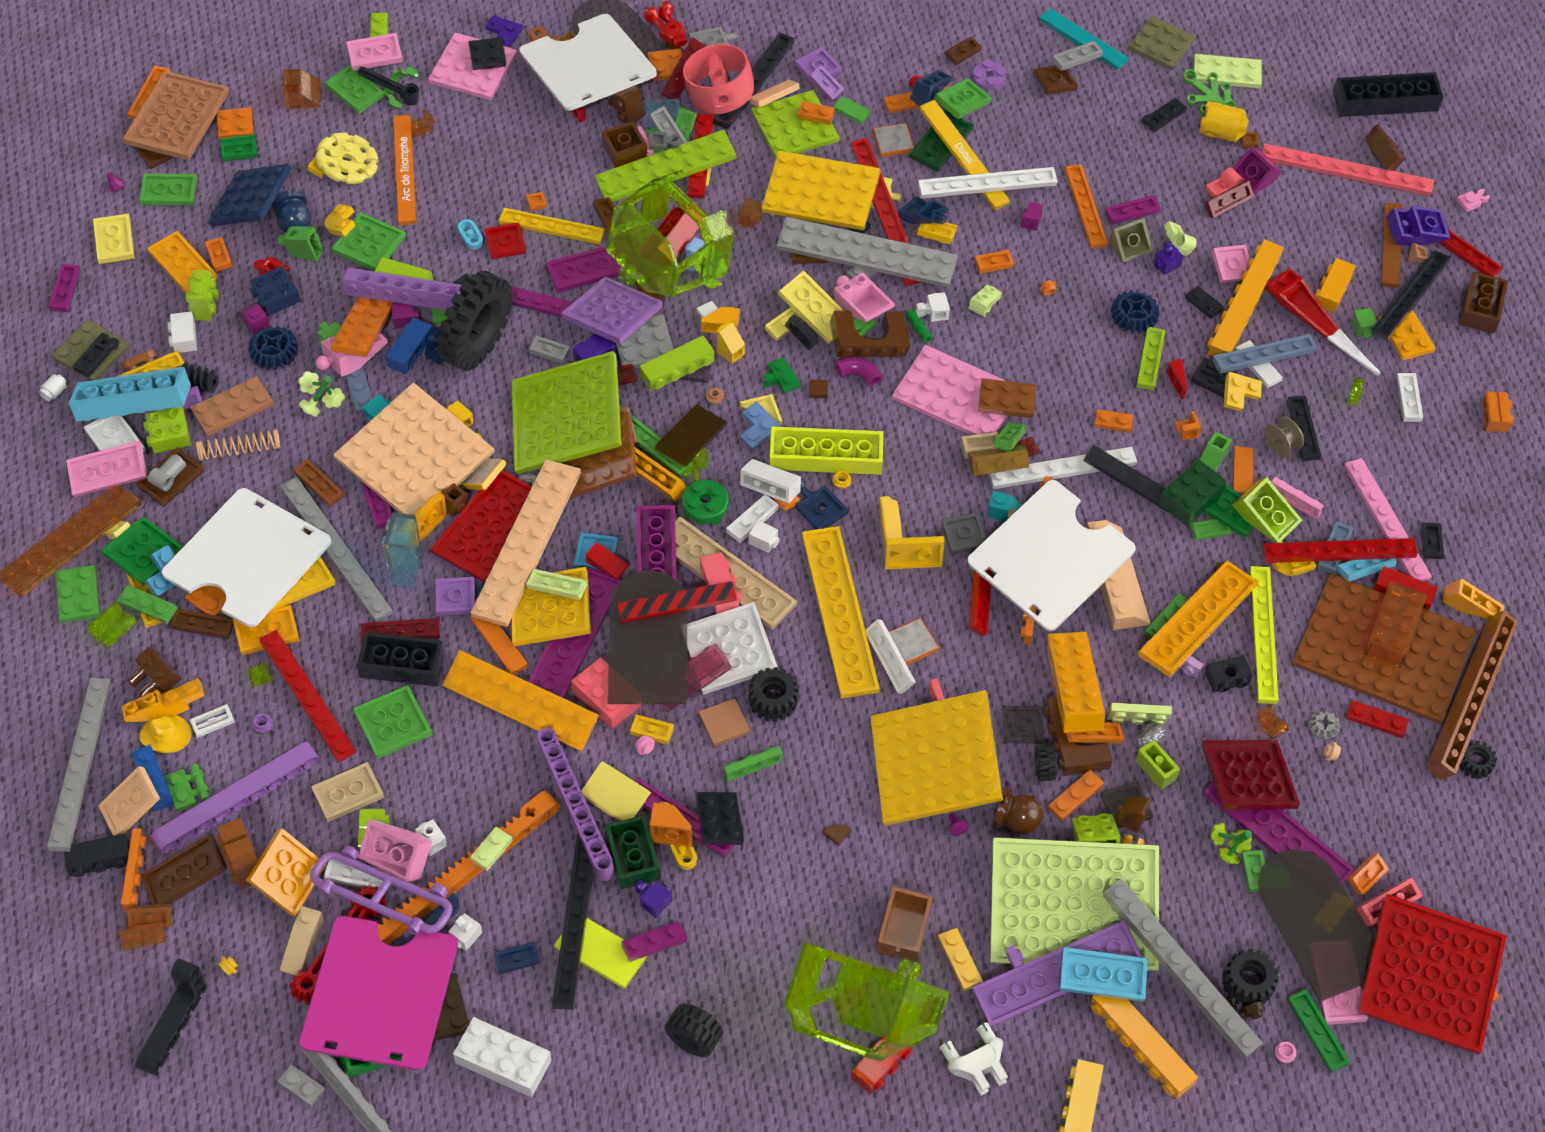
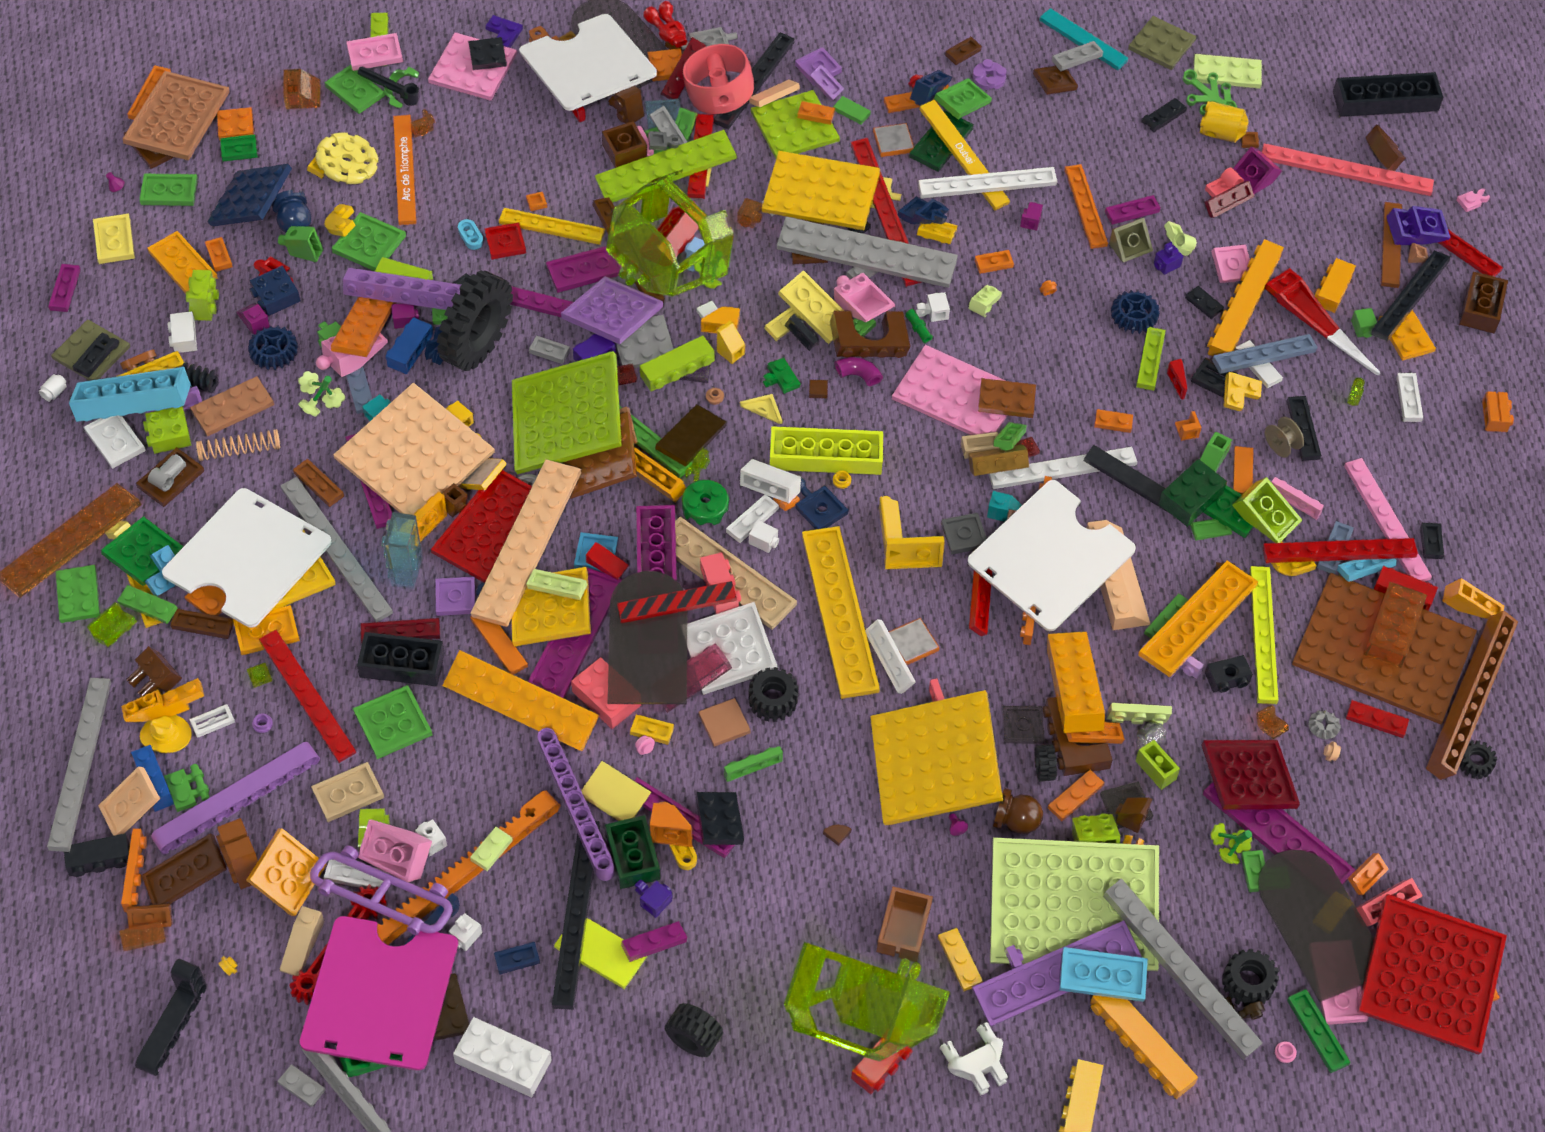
(106, 468): bright pink plate -> none
(761, 426): medium blue plate -> none

